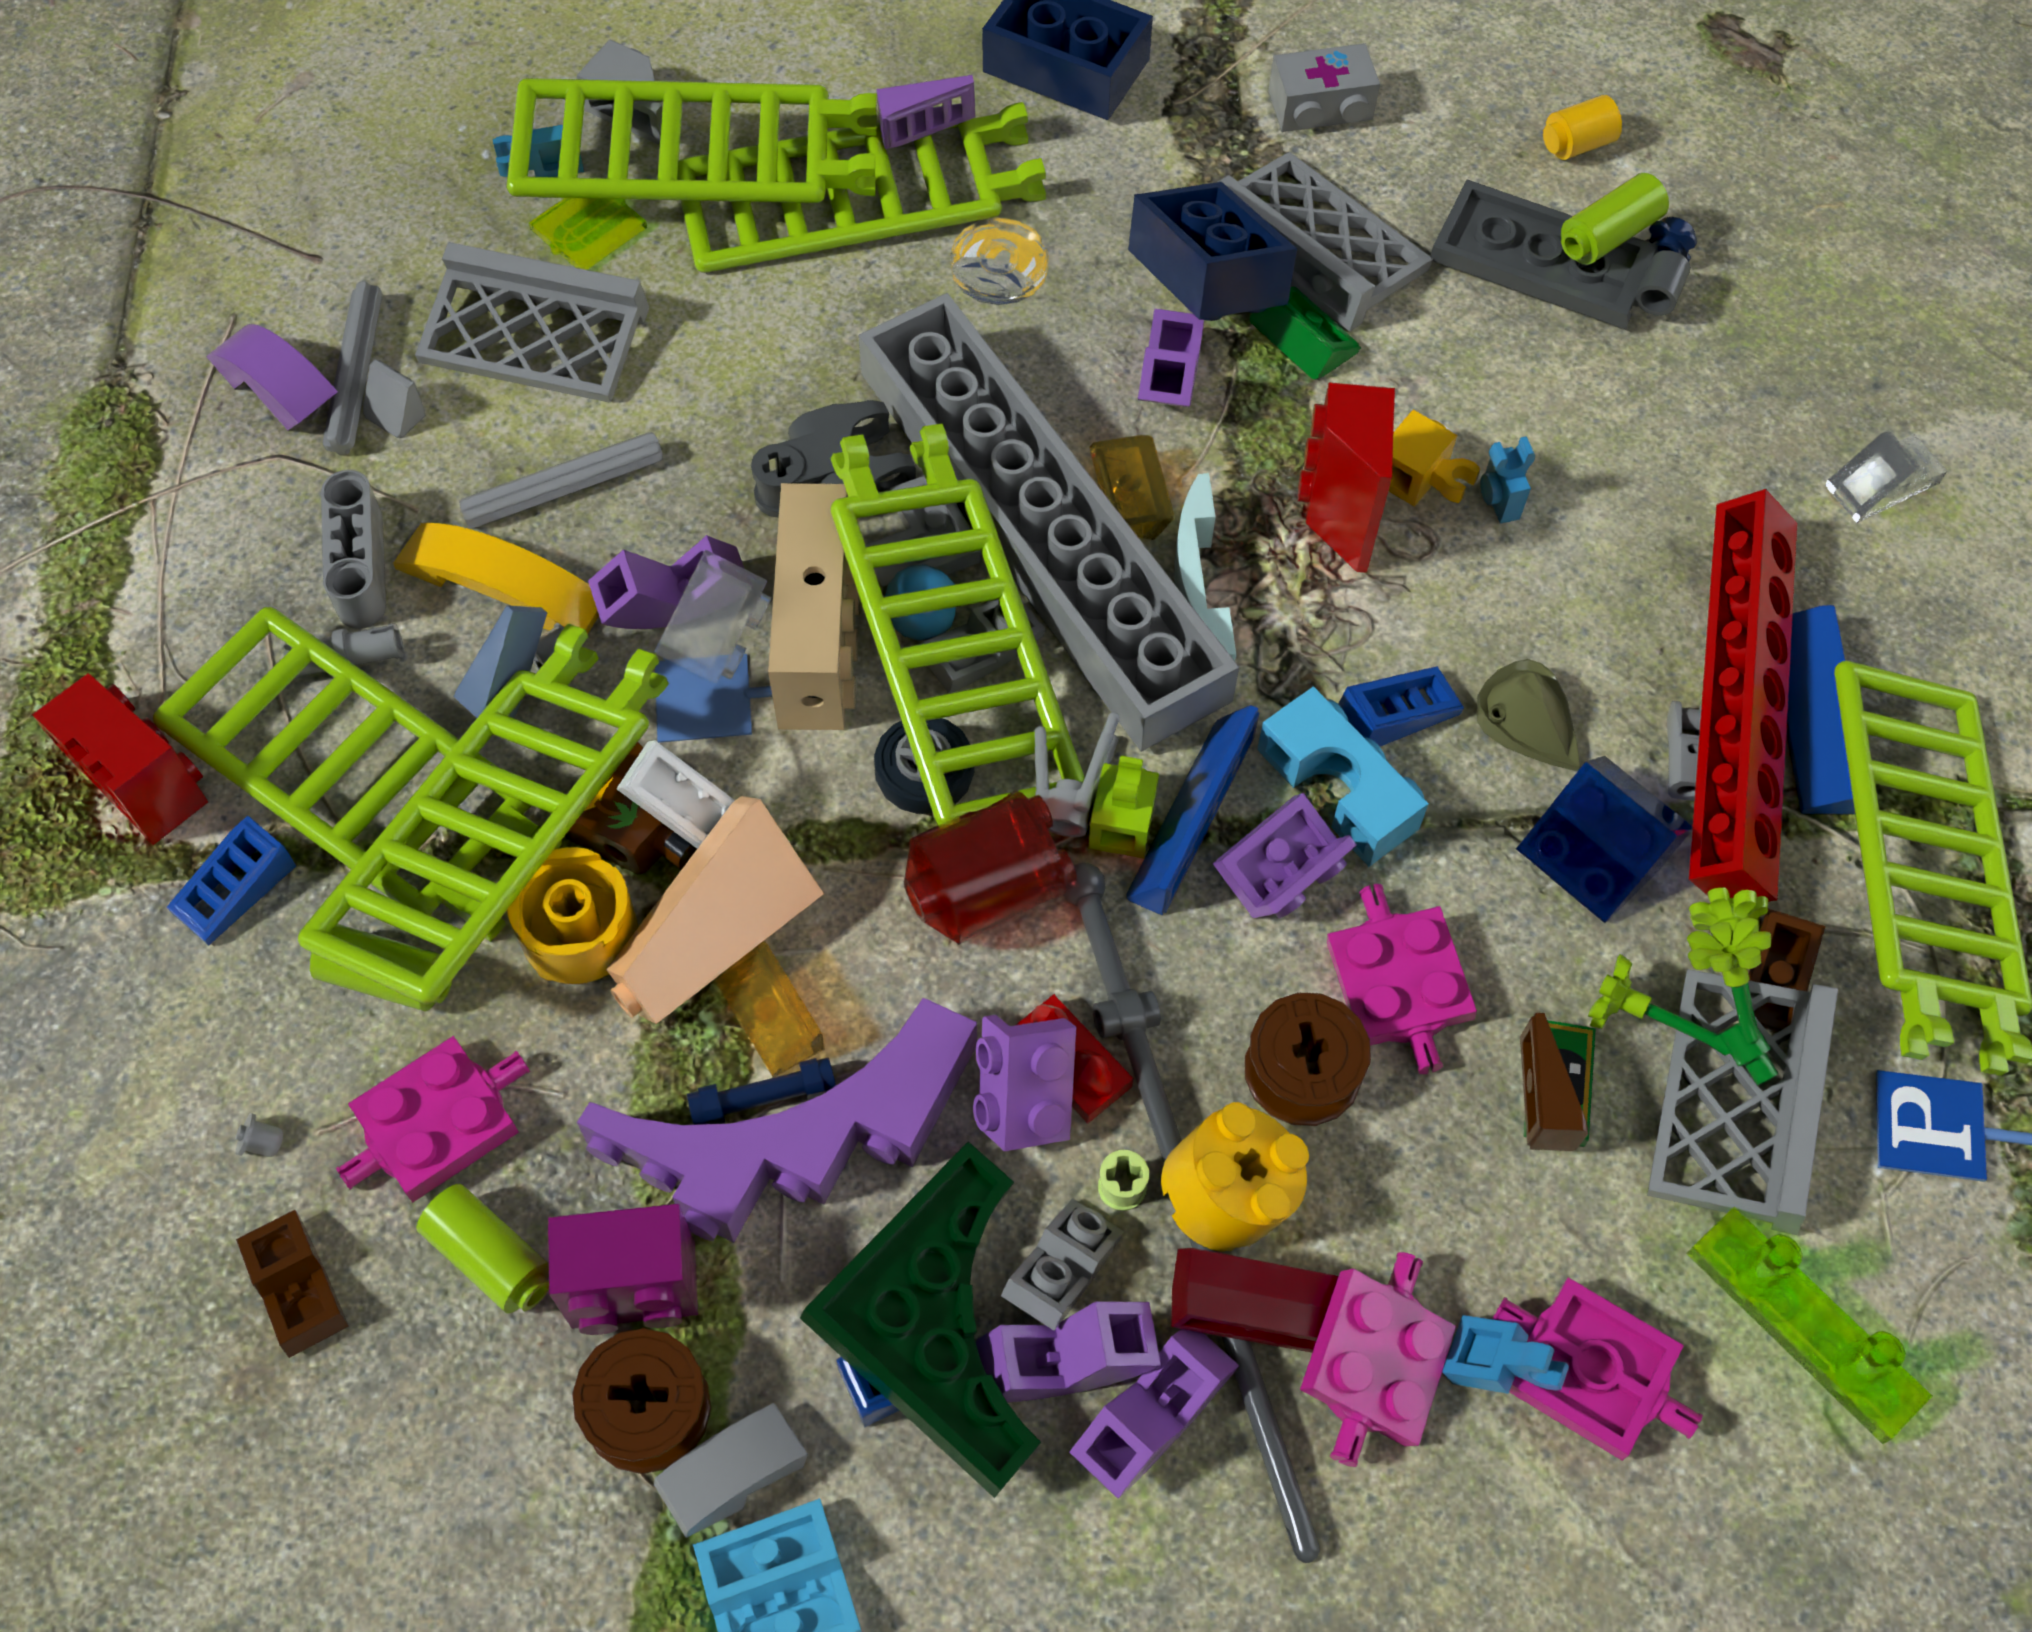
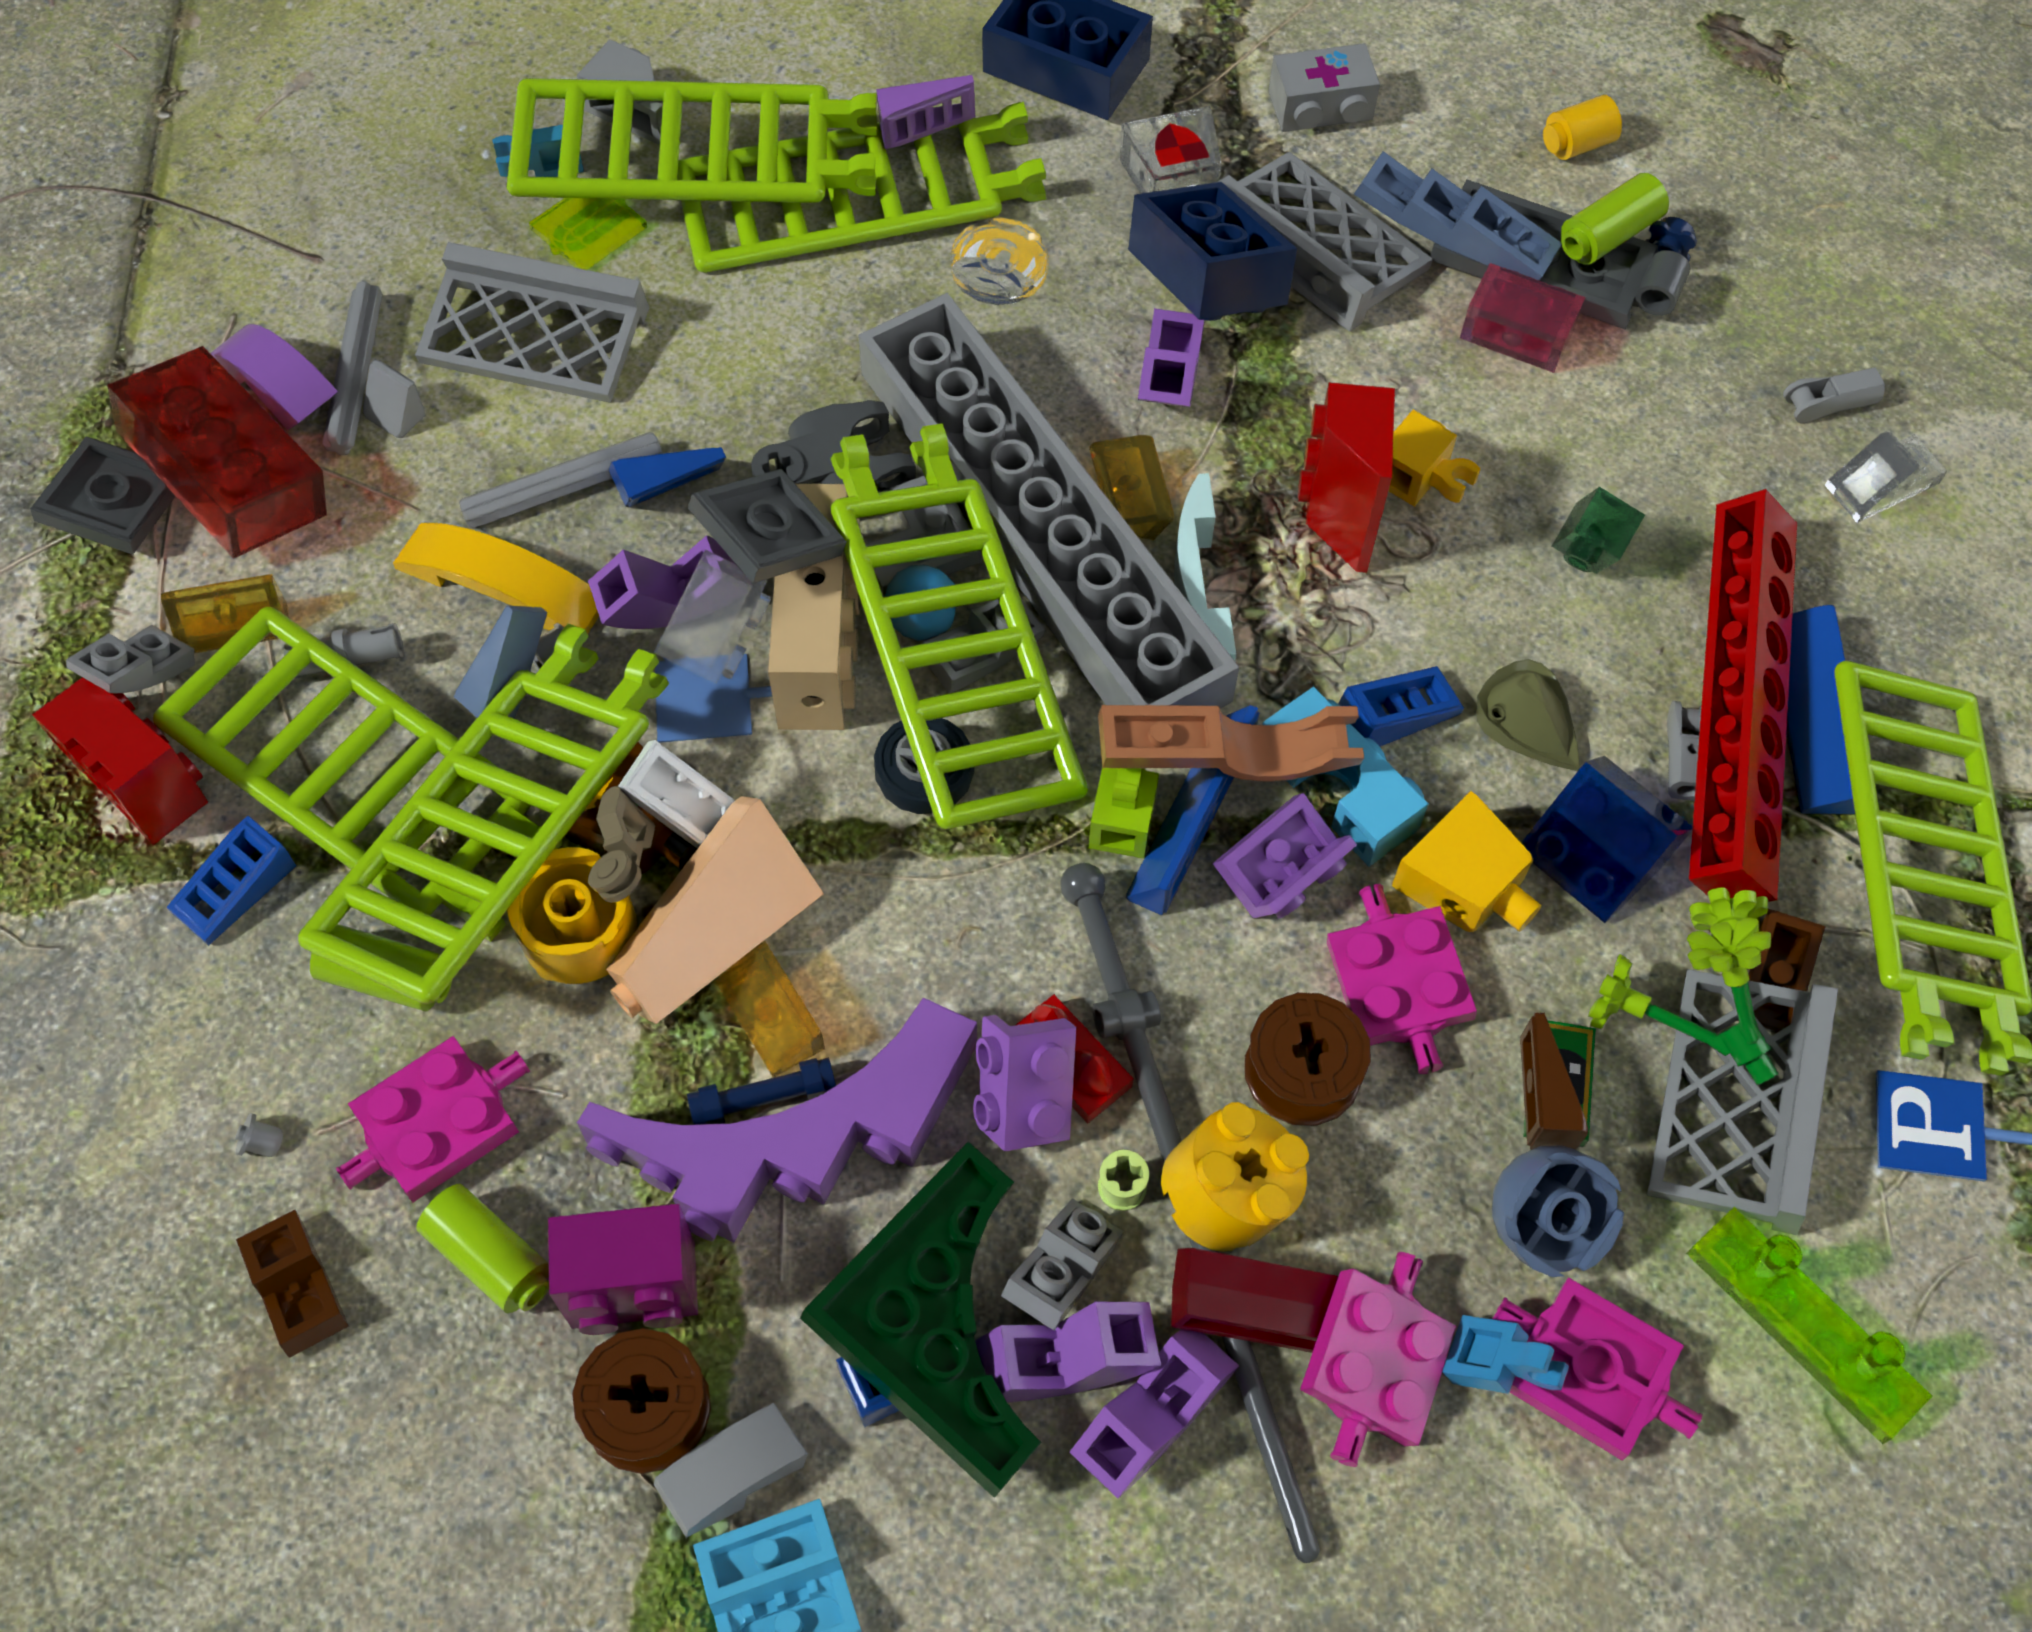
(104, 496): none -> dark grey plate
(134, 663): none -> light grey slope
(215, 612): none -> clear yellow slope
(218, 451): none -> clear red brick
(347, 515): light grey beam -> none
(619, 871): none -> dark tan piece
(653, 475): none -> blue slope
(766, 525): none -> dark grey plate
(986, 867): clear red cylinder -> none
(1071, 799): light grey plant -> none
(1171, 150): none -> clear torso
(1208, 739): none -> nougat piece
(1306, 335): green slope -> none
(1469, 869): none -> yellow torso
(1470, 225): none -> sand blue slope
(1505, 479): dark azure plate -> none
(1522, 317): none -> clear pink brick
(1557, 1209): none -> sand blue cylinder
(1597, 531): none -> clear green brick
(1834, 394): none -> light grey bar

